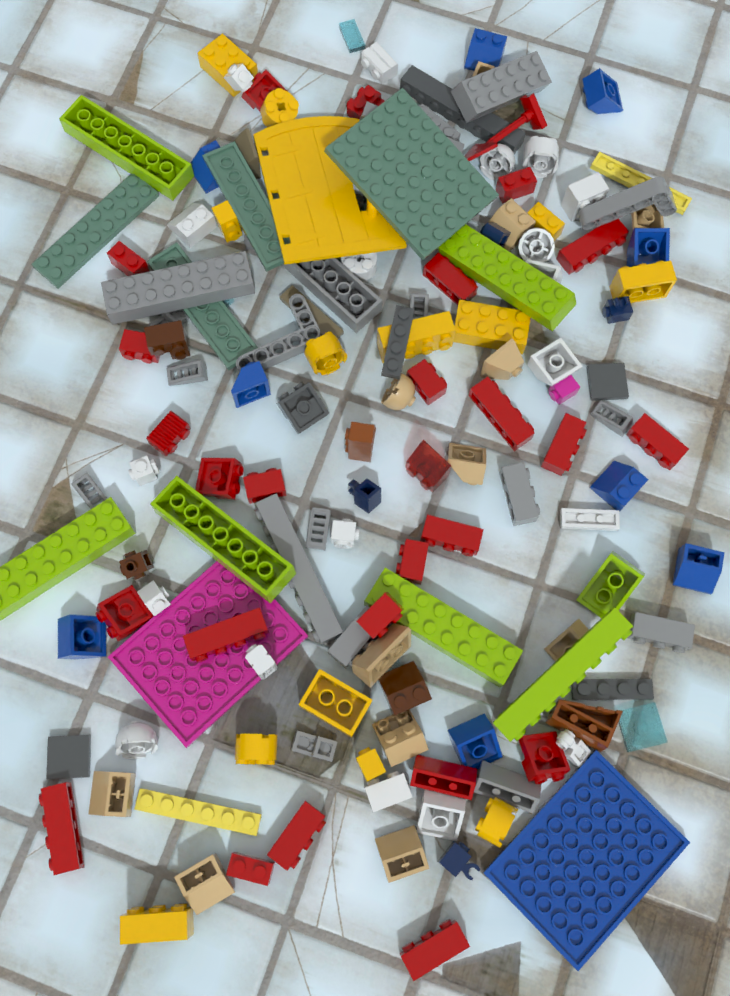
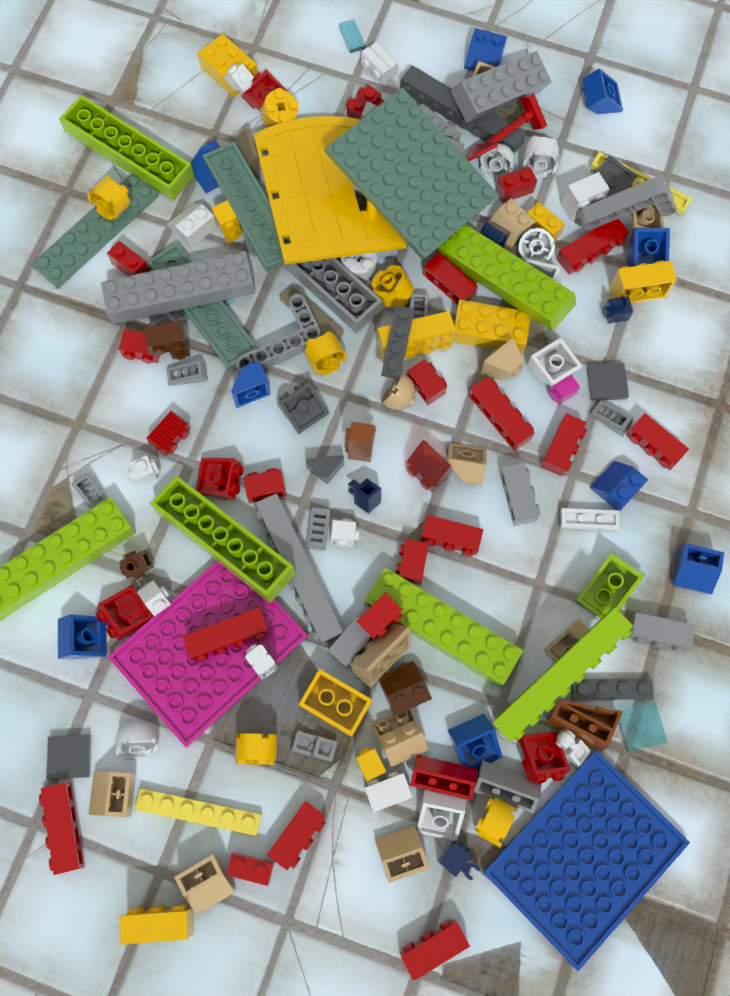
(109, 198): none -> yellow brick
(325, 467): none -> dark grey slope
(392, 286): none -> yellow brick
(616, 176): none -> dark grey tile

